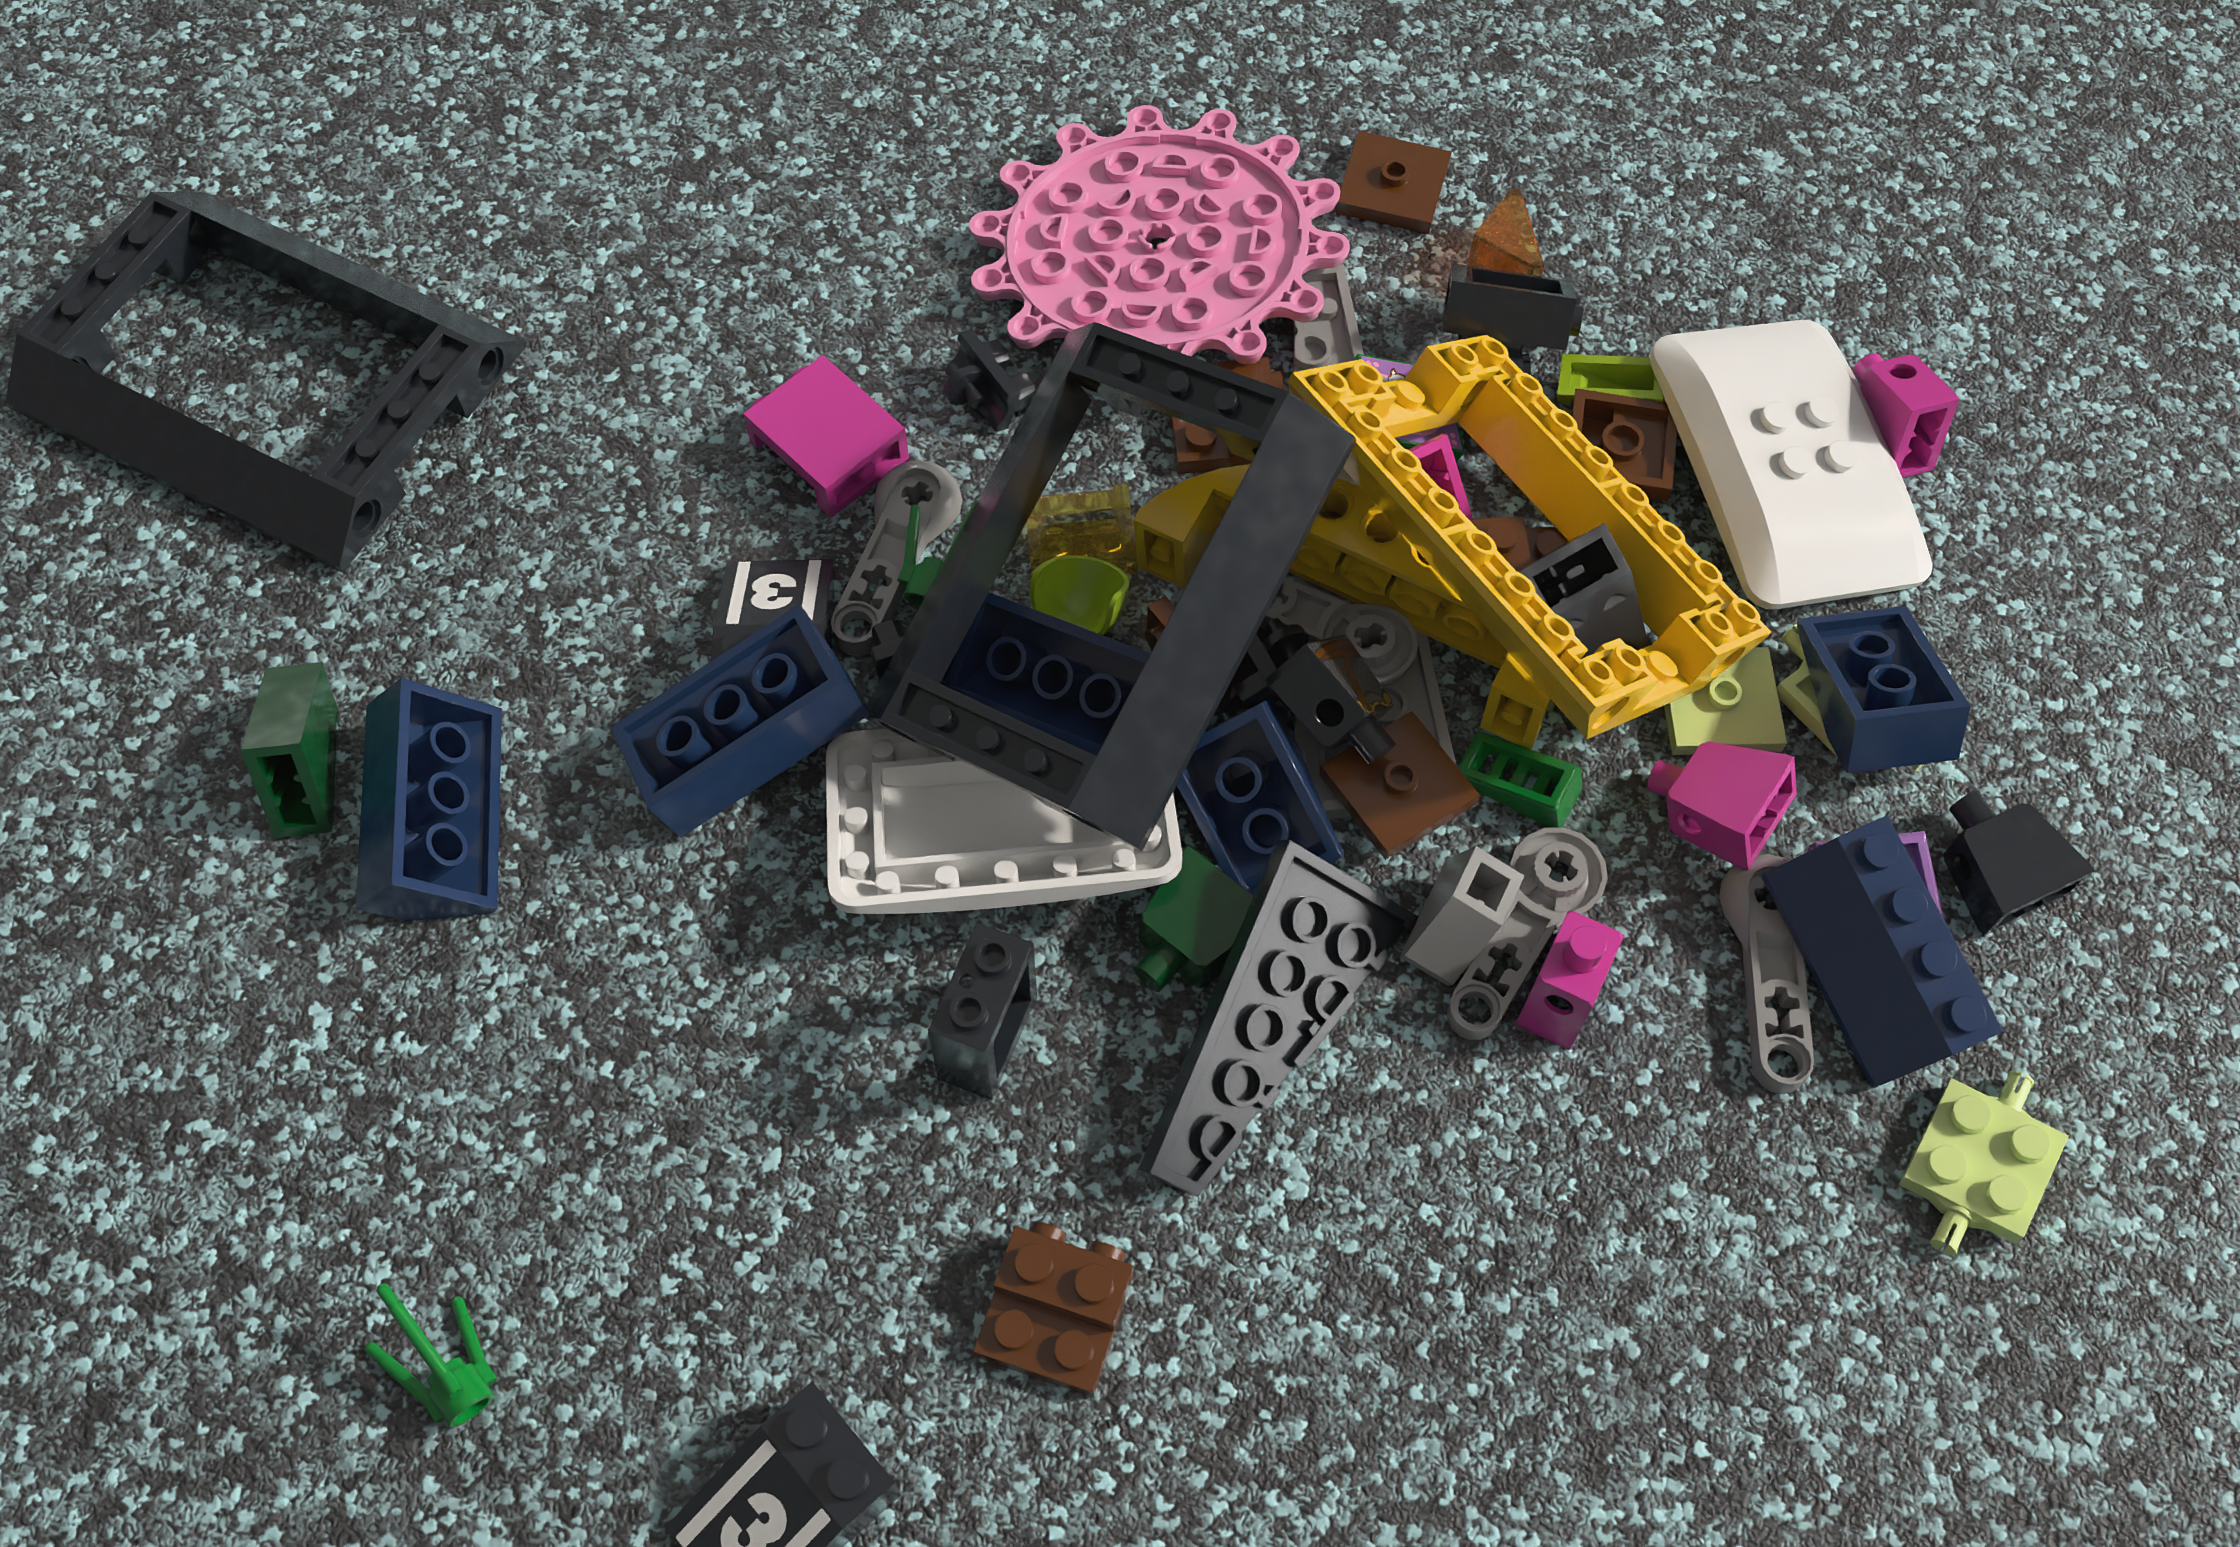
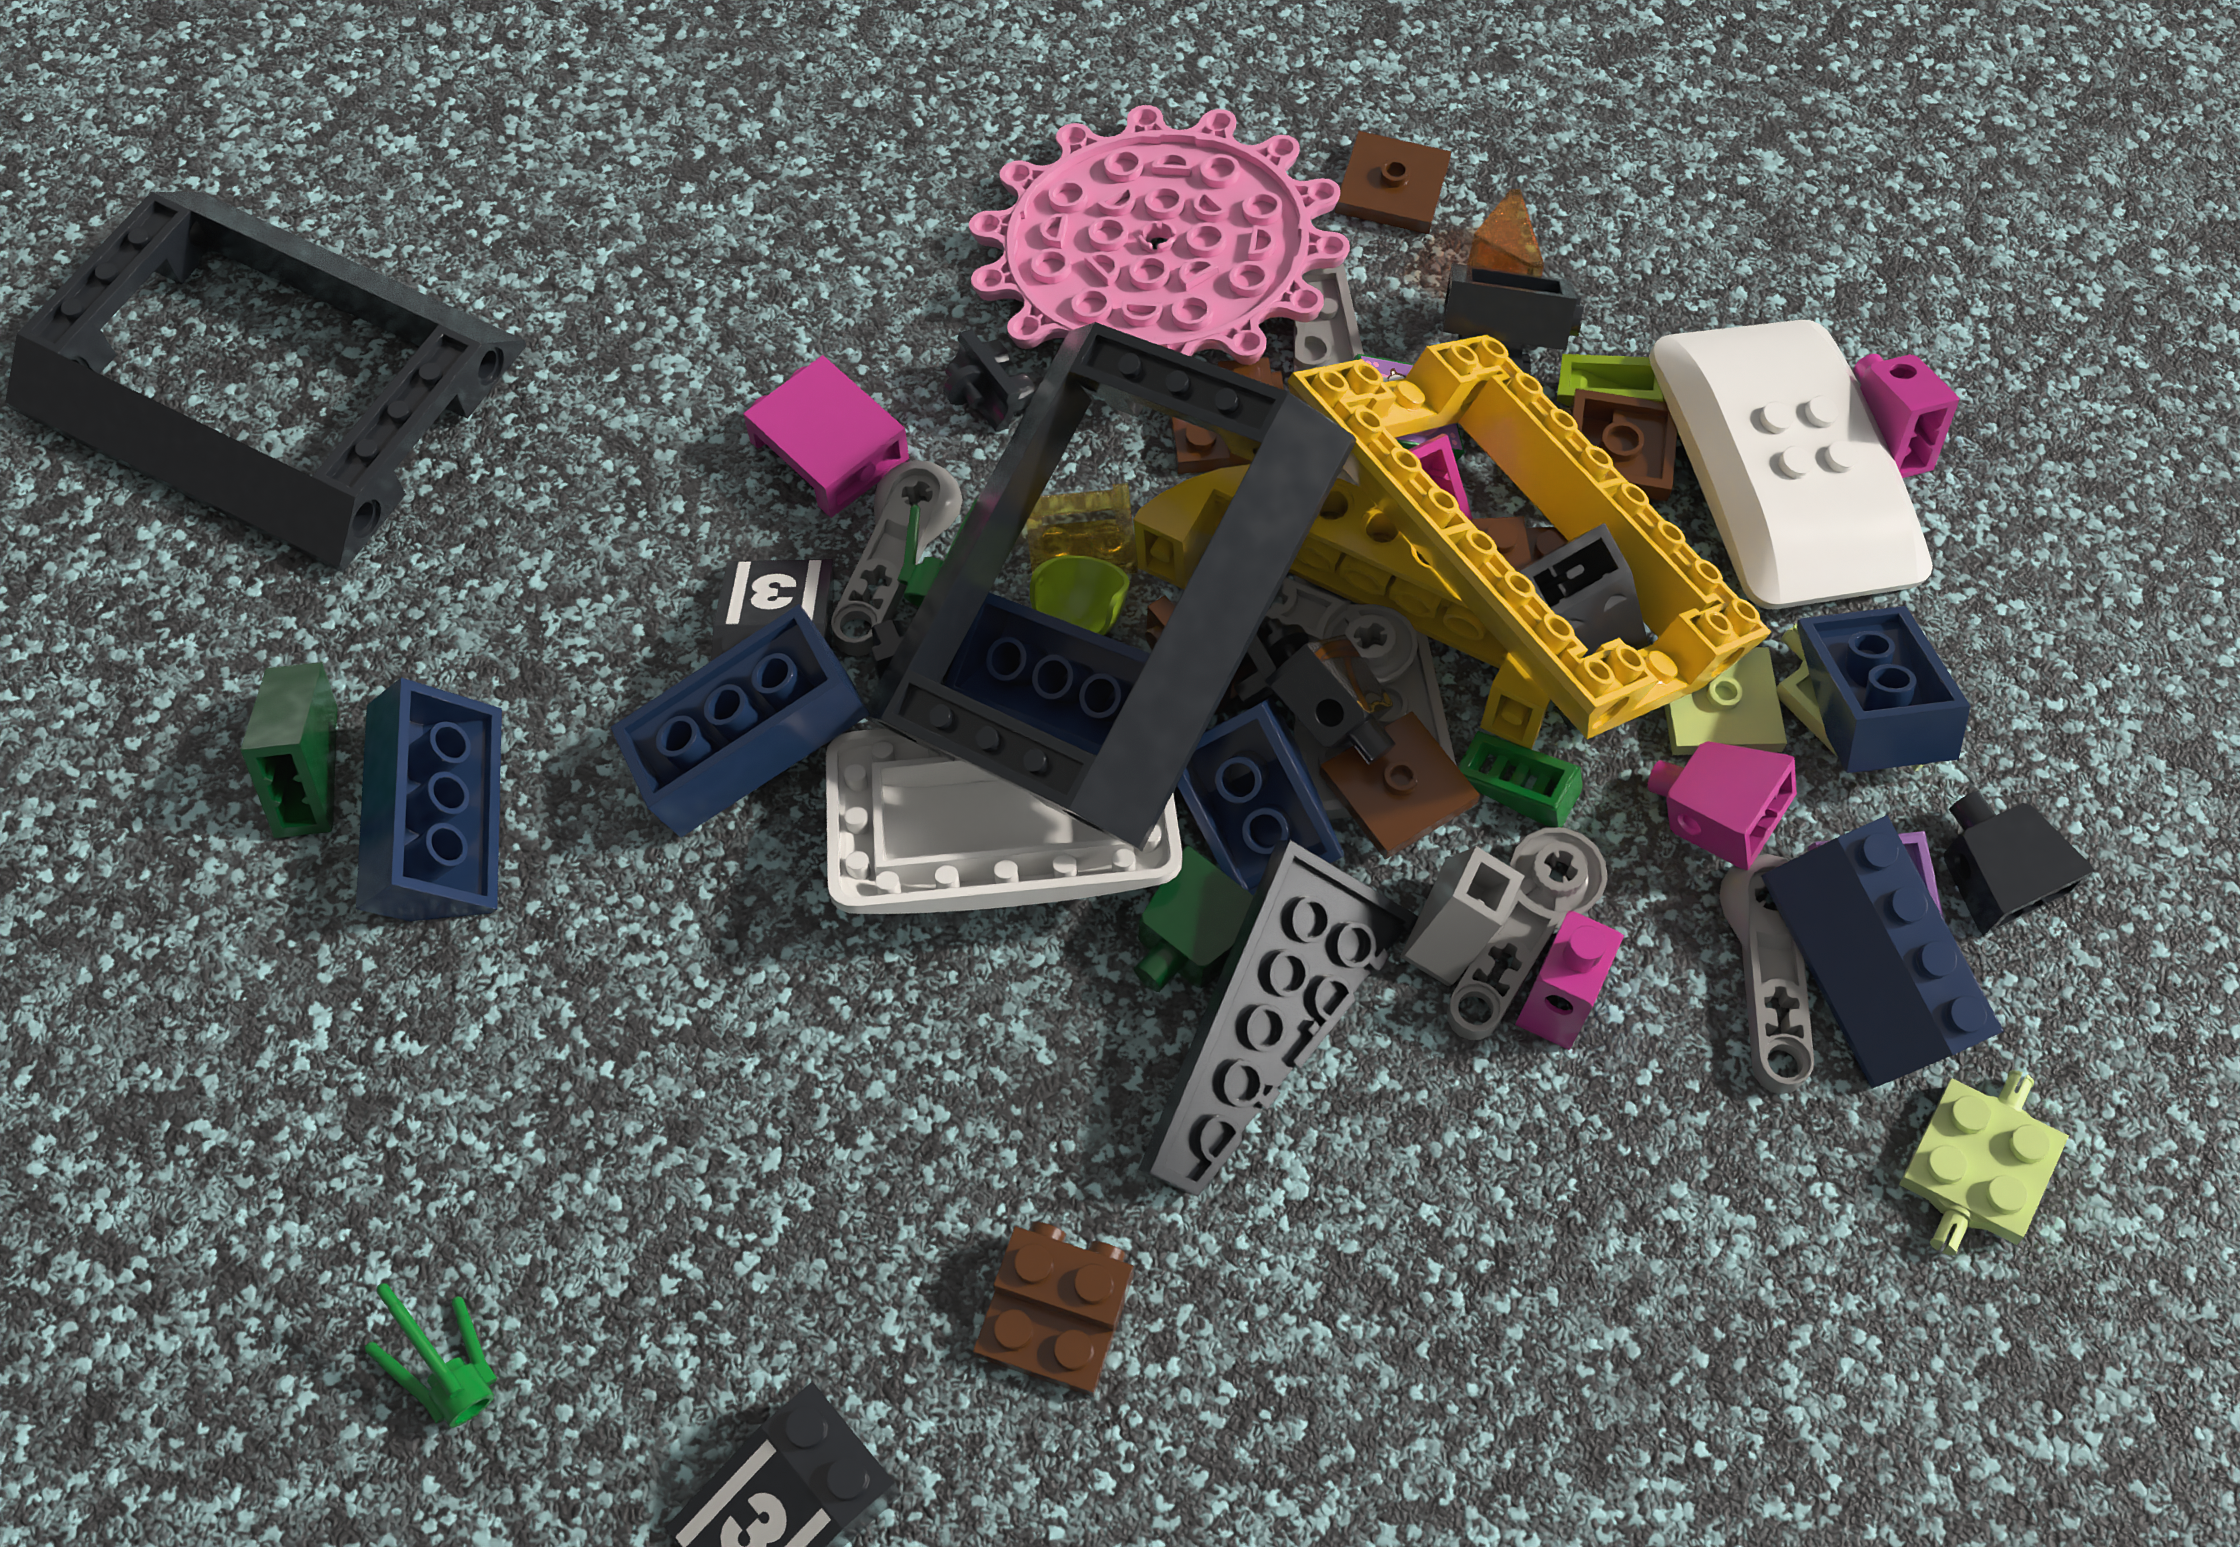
(982, 1024): black window -> none

